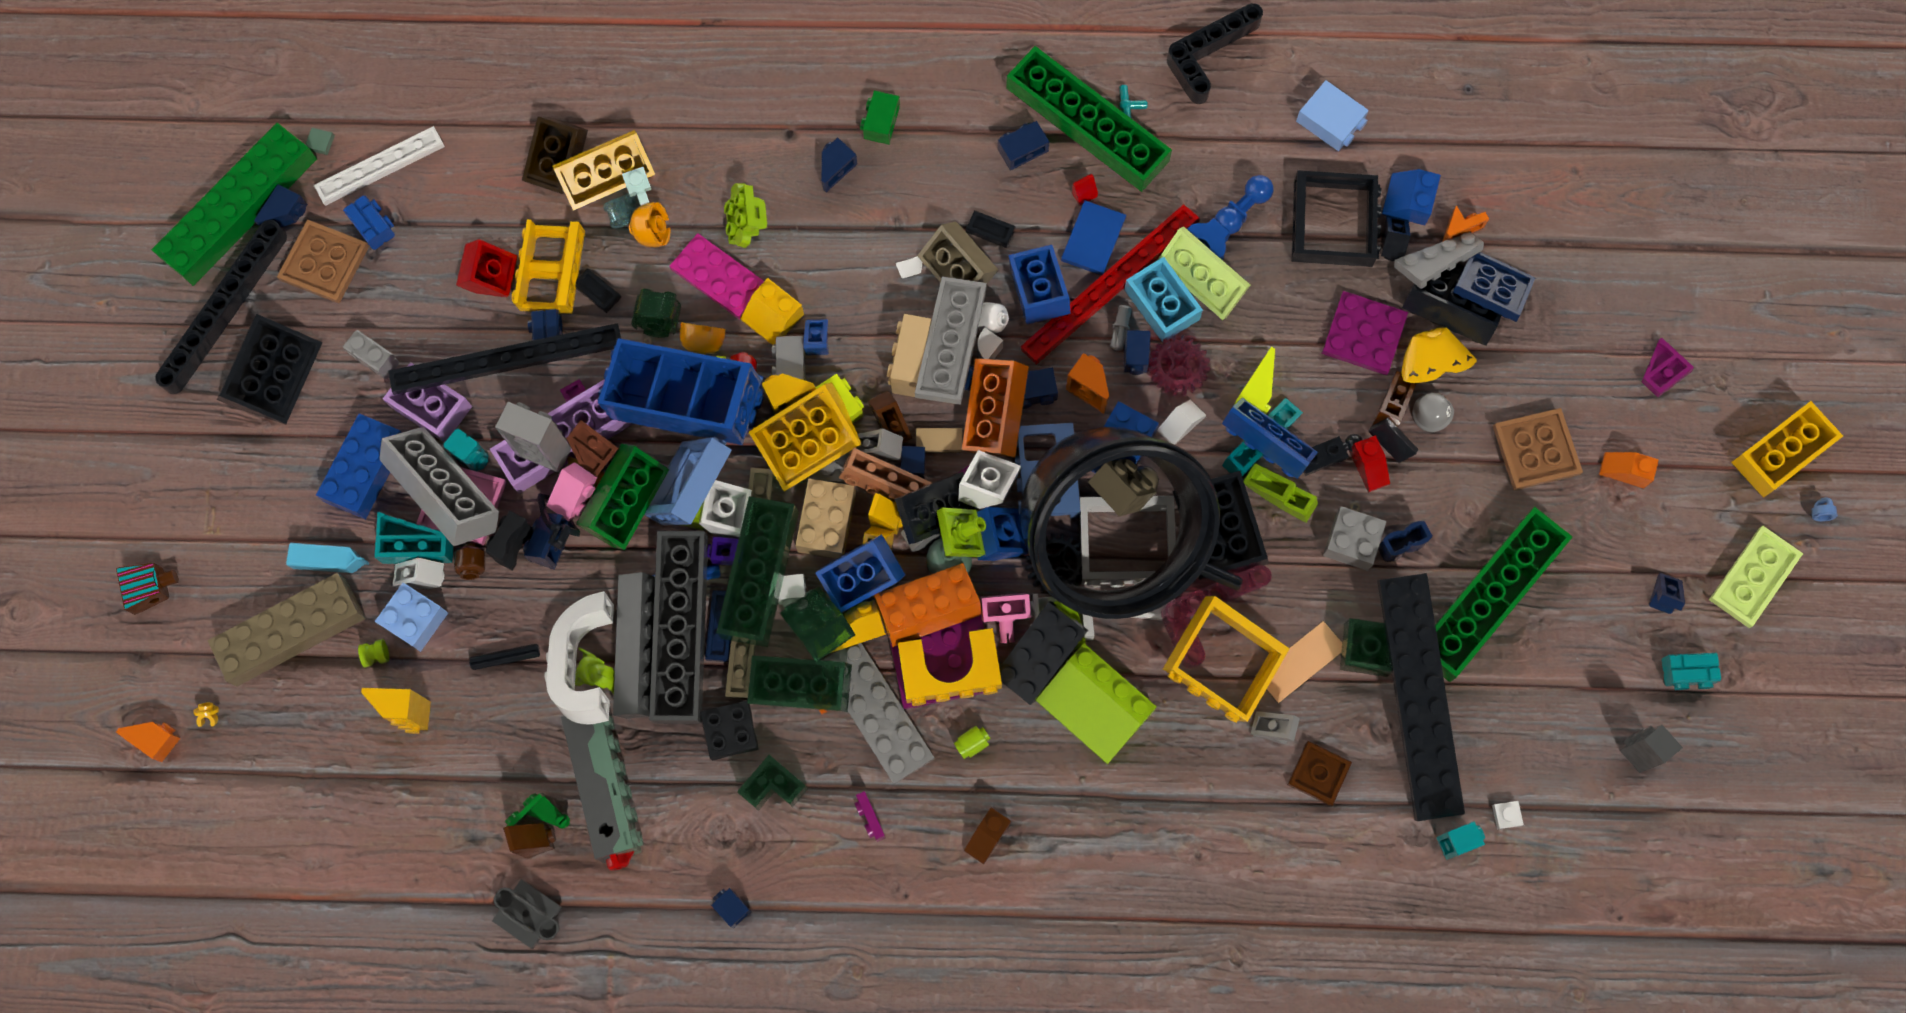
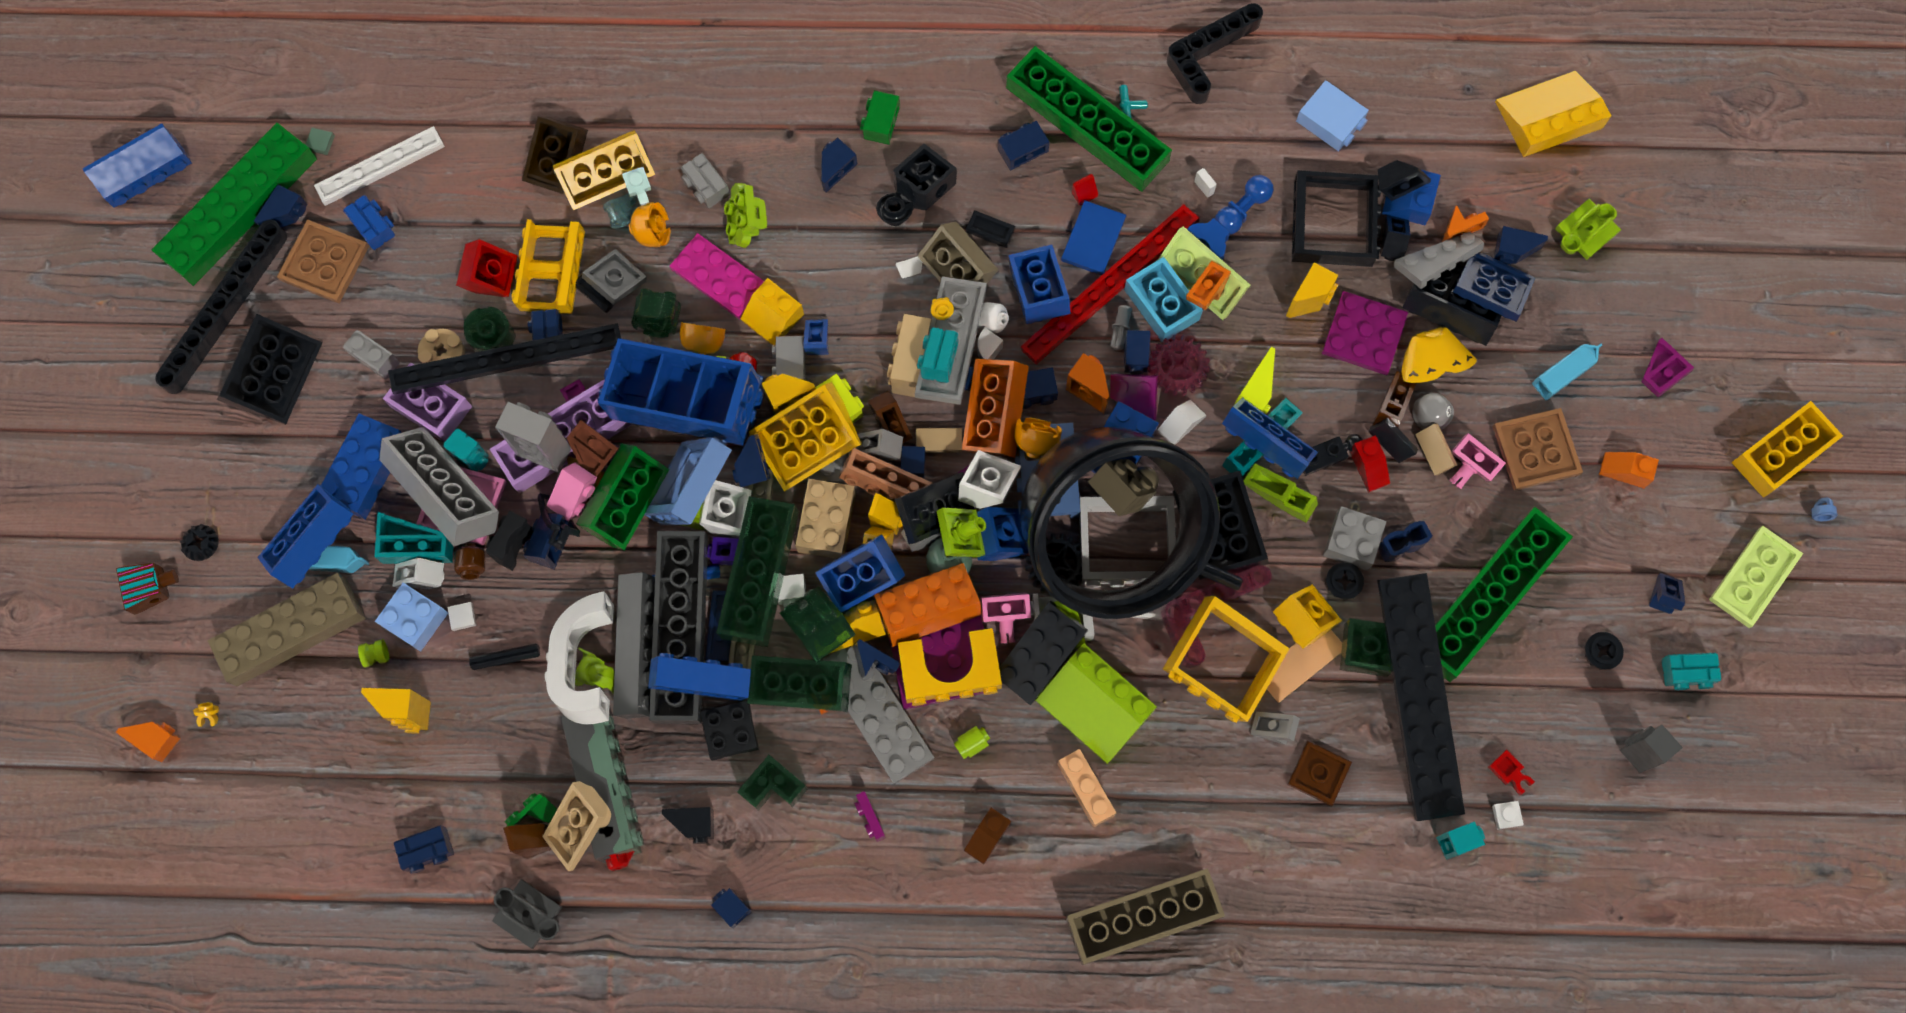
(137, 165): none -> slope
(208, 545): none -> black gear
(305, 536): none -> blue slope
(424, 849): none -> dark blue brick
(439, 338): none -> tan plate
(462, 616): none -> white tile
(487, 320): none -> clear green brick
(576, 823): none -> tan slope
(614, 277): none -> dark grey plate
(693, 823): none -> black slope
(699, 677): none -> blue brick
(705, 181): none -> light grey brick
(751, 463): none -> dark blue slope
(867, 655): none -> dark blue slope
(918, 185): none -> black brick
(938, 355): none -> teal brick
(942, 308): none -> yellow plate
(1036, 436): none -> light orange cylinder
(1086, 788): none -> light nougat brick
(1136, 392): none -> magenta wing
(1145, 916): none -> dark tan brick
(1205, 182): none -> white tile
(1209, 285): none -> orange slope
(1307, 616): none -> yellow slope
(1315, 290): none -> yellow slope
(1352, 574): none -> black gear
(1400, 179): none -> black slope
(1436, 449): none -> tan tile
(1475, 460): none -> bright pink brick
(1508, 769): none -> red plate
(1516, 244): none -> dark blue slope
(1553, 113): none -> yellow slope
(1566, 370): none -> medium azure piece
(1588, 228): none -> lime piece
(1615, 650): none -> black gear

